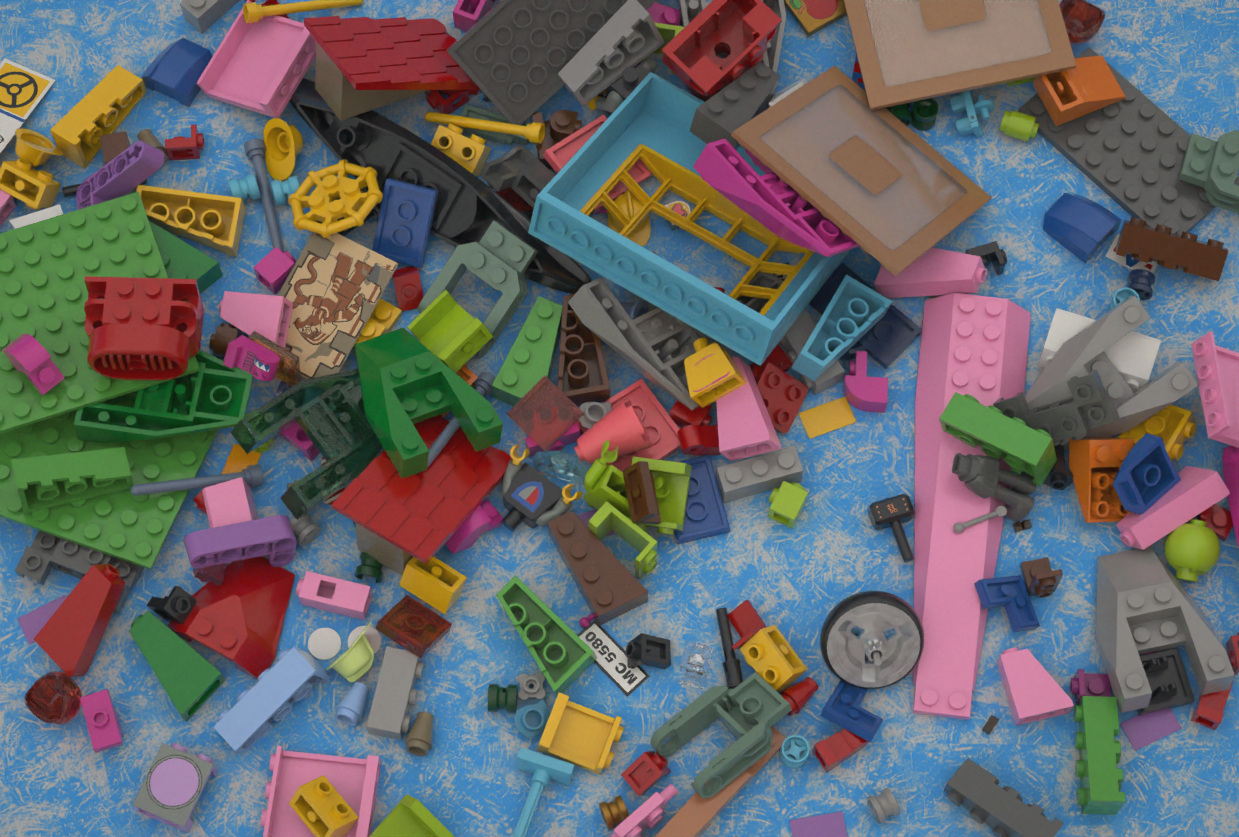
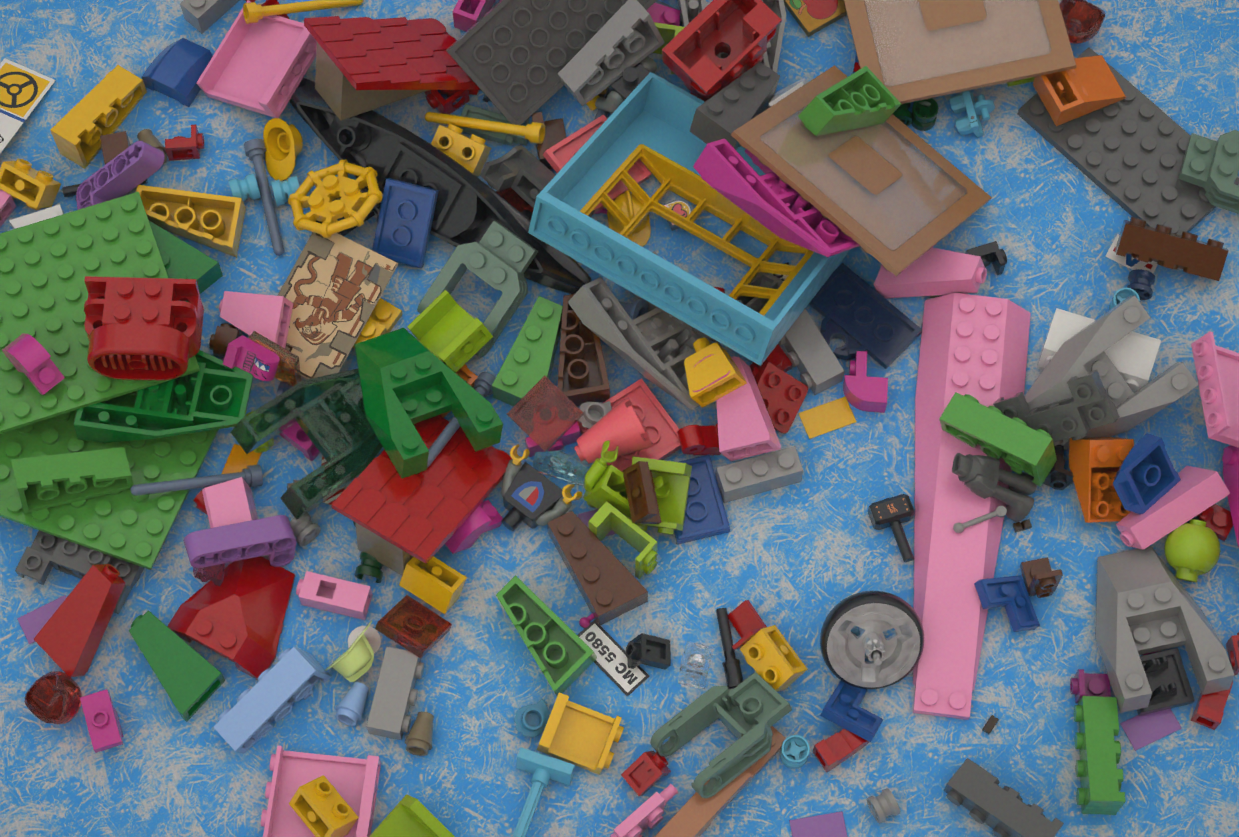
(34, 147): yellow piece -> none
(173, 607): black bracket -> none
(174, 786): panel -> none
(274, 269): dark pink brick -> none
(324, 643): white sticker -> none
(408, 287): red bracket -> none
(502, 698): dark green wheel -> none
(531, 694): light grey plate -> none
(563, 124): reddish brown plate -> none
(613, 812): pearl gold wheel -> none
(684, 416): red brick -> none
(787, 503): lime brick -> none
(799, 694): red cone -> none
(843, 323): medium azure wedge -> none
(850, 104): none -> bright green wedge
(1019, 125): lime brick -> none
(1030, 688): bright pink slope -> none
(1080, 224): blue slope -> none
(1170, 424): yellow plate -> none

